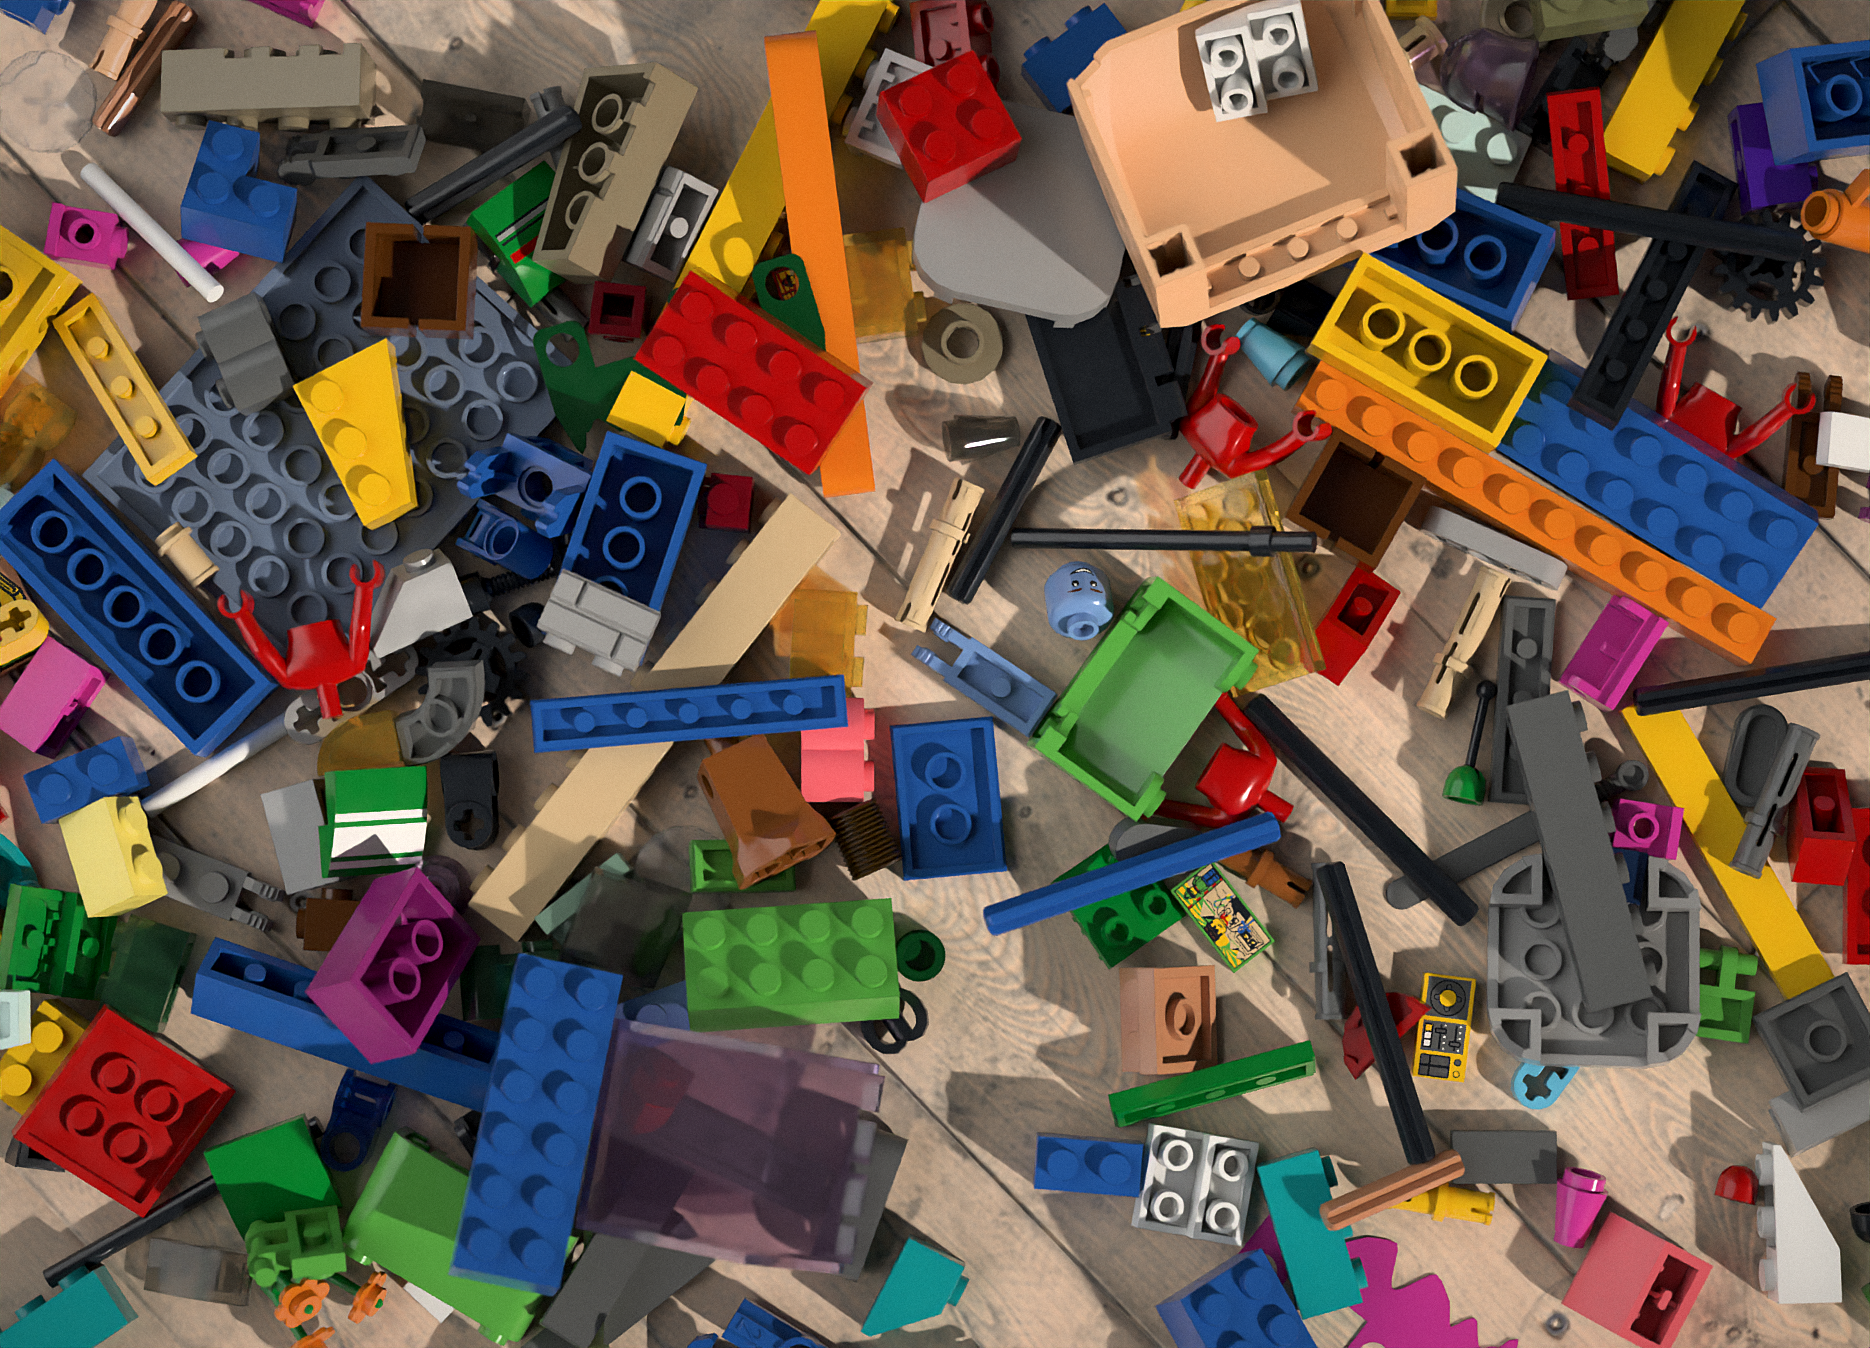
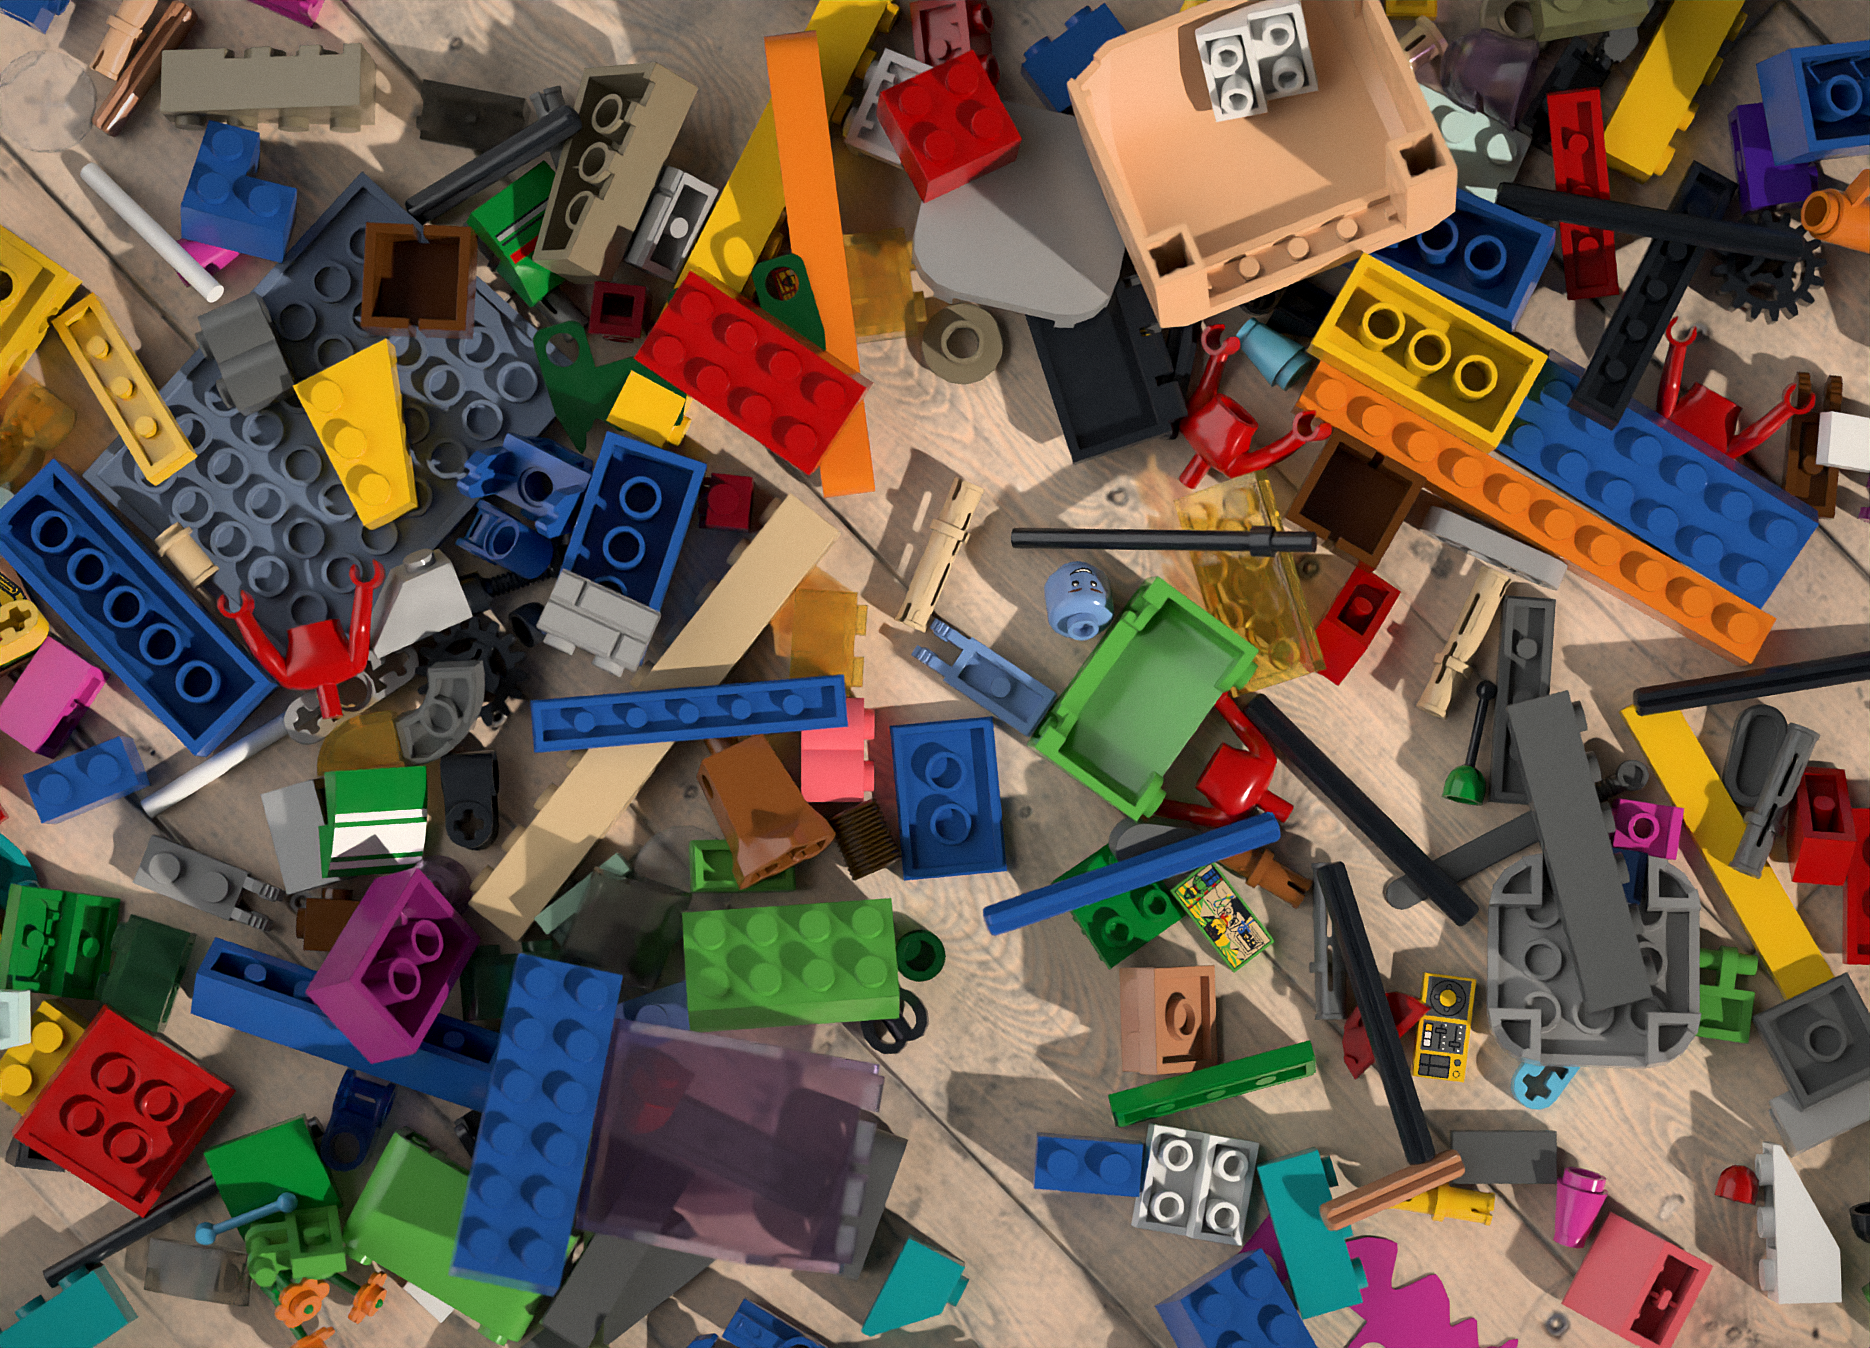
(64, 232): dark pink brick -> none
(113, 856): light yellow brick -> none
(207, 1232): none -> dark azure hinge
(352, 153): dark grey hinge -> none
(978, 436): clear smoke cone -> none
(1004, 510): black axle -> none
(1612, 653): dark pink hinge -> none

